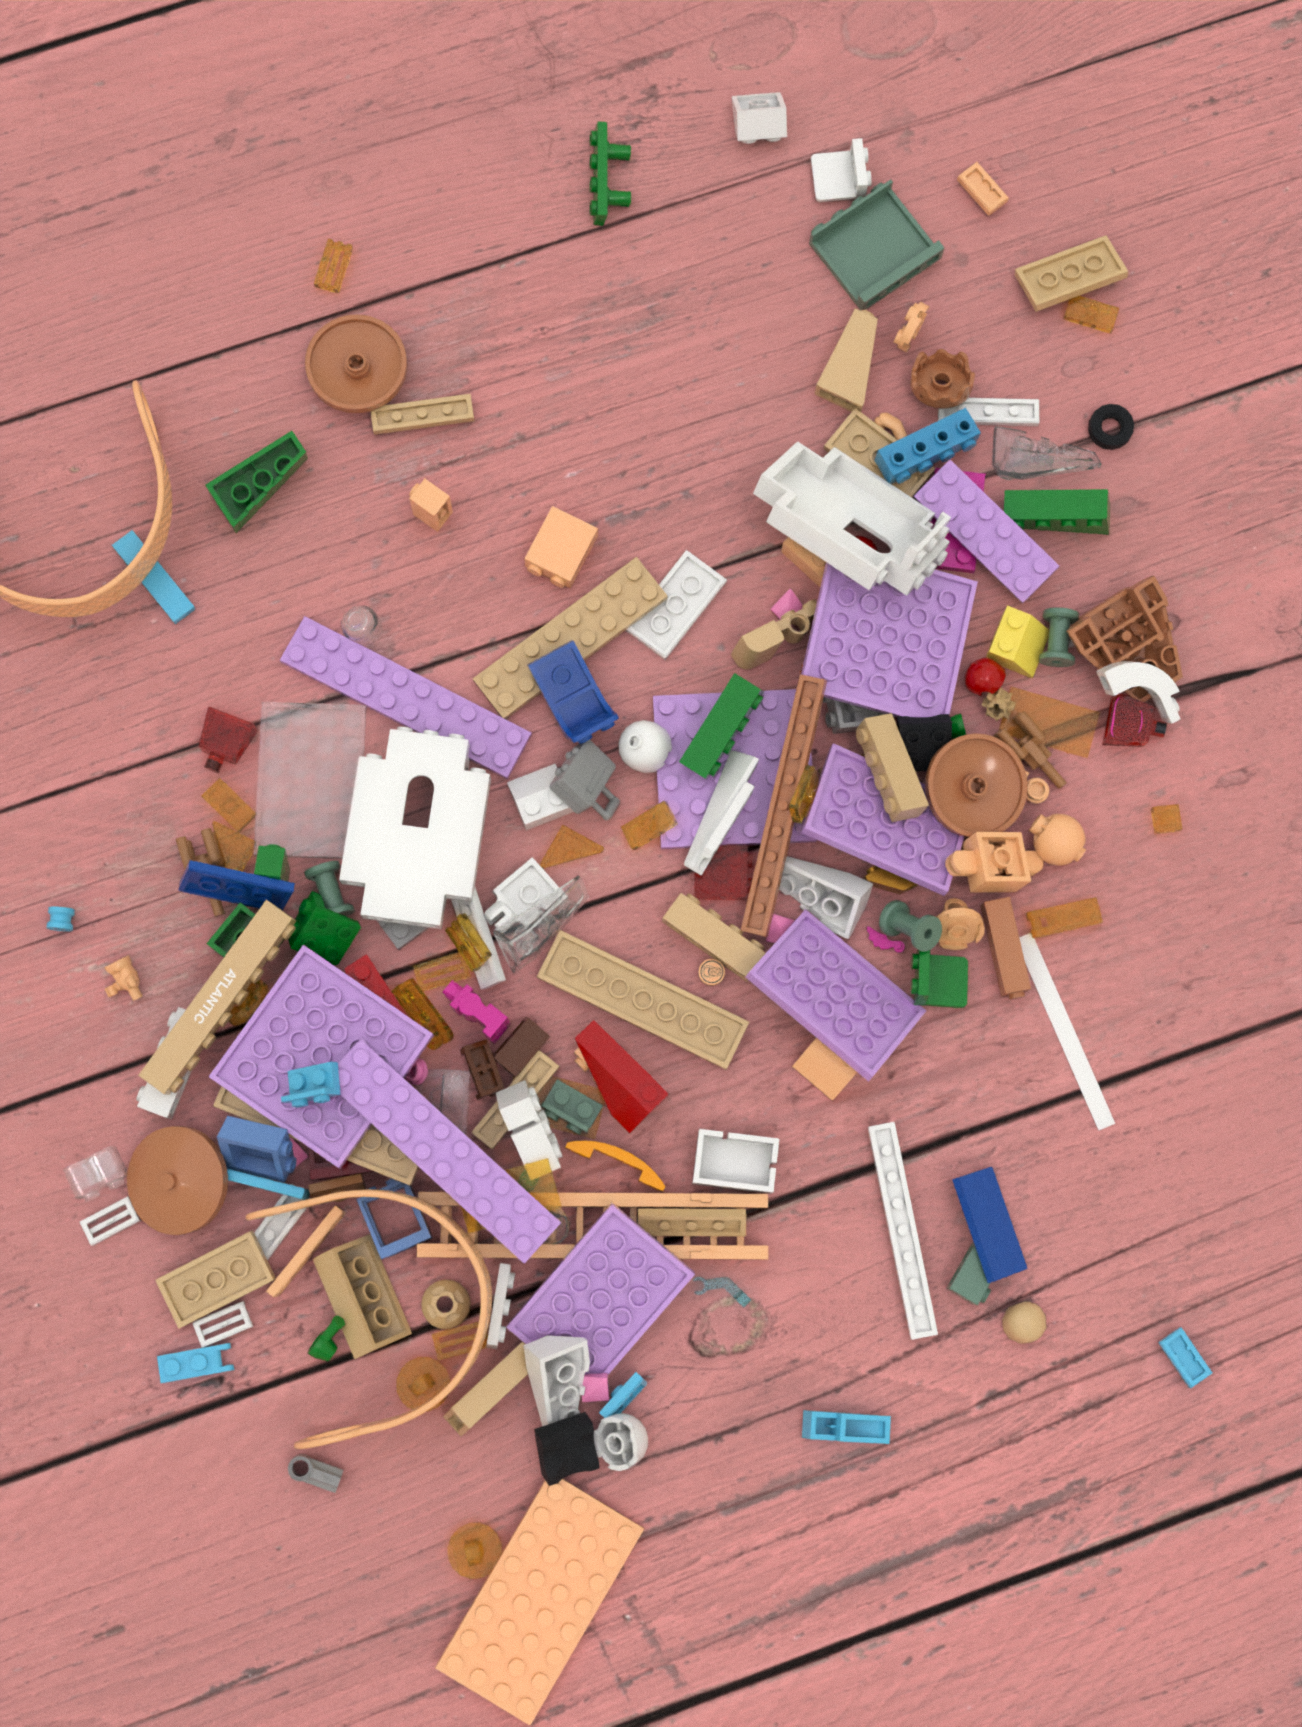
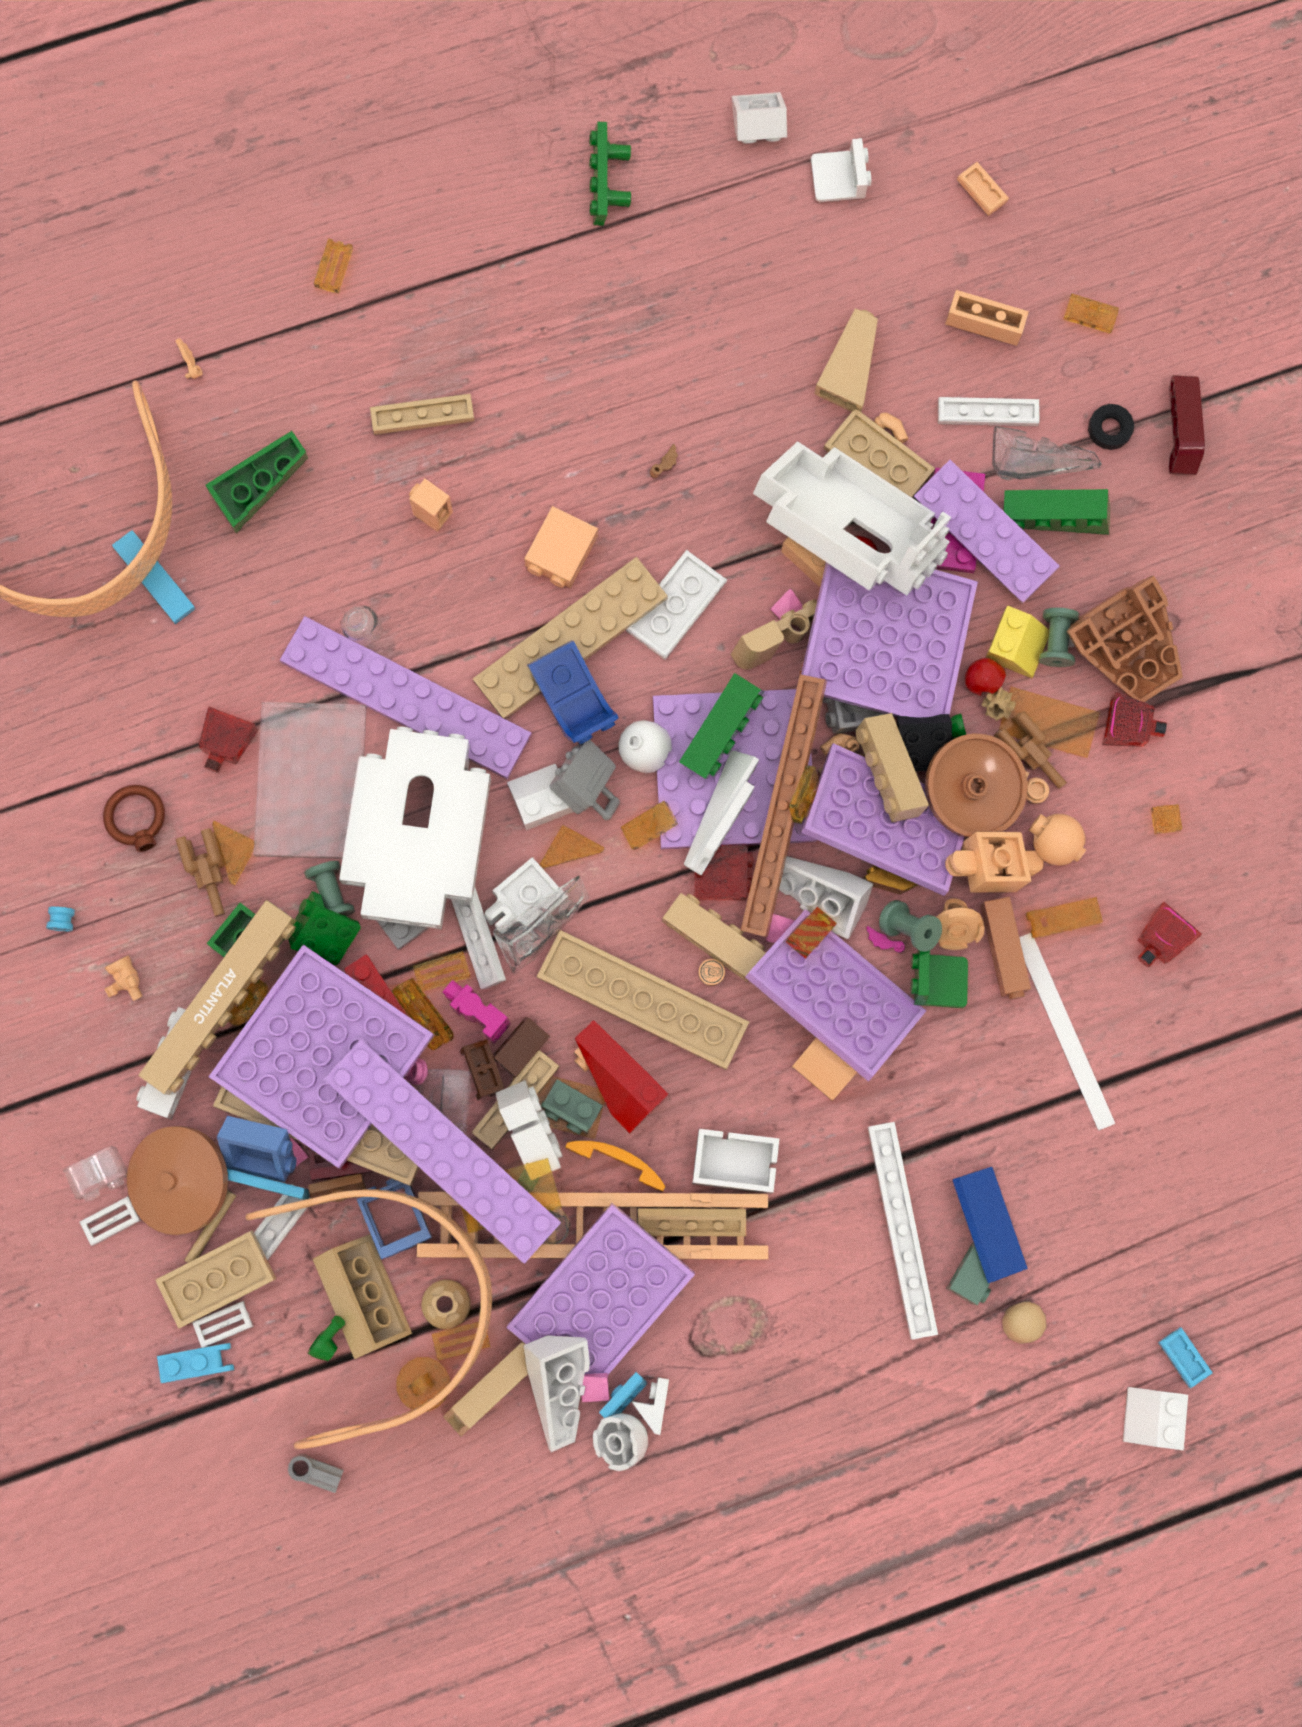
(143, 839): none -> copper piece
(194, 371): none -> light nougat piece
(209, 1229): none -> tan bar
(229, 805): clear yellow plate -> none
(234, 885): blue tile -> none
(272, 862): green brick -> none
(306, 1251): light nougat tile -> none
(312, 1083): medium azure bracket -> none
(356, 363): nougat dish -> none
(466, 945): clear yellow tile -> none
(474, 1550): clear yellow tile -> none
(500, 1306): white plate -> none
(539, 1599): light nougat plate -> none
(566, 1448): black brick -> none
(654, 1412): none -> white slope
(666, 464): none -> medium nougat piece
(728, 1284): clear light blue arm -> none
(811, 932): none -> tile
(846, 741): none -> light nougat arm
(846, 1427): medium azure slope -> none
(874, 246): sand green panel -> none
(915, 318): light nougat plate -> none
(927, 447): dark azure brick -> none
(946, 367): nougat plate -> none
(986, 317): none -> light nougat brick
(1071, 273): tan plate -> none
(1128, 674): white arch -> none
(1155, 1418): none -> white slope
(1165, 935): none -> clear red torso
(1186, 425): none -> dark red beam

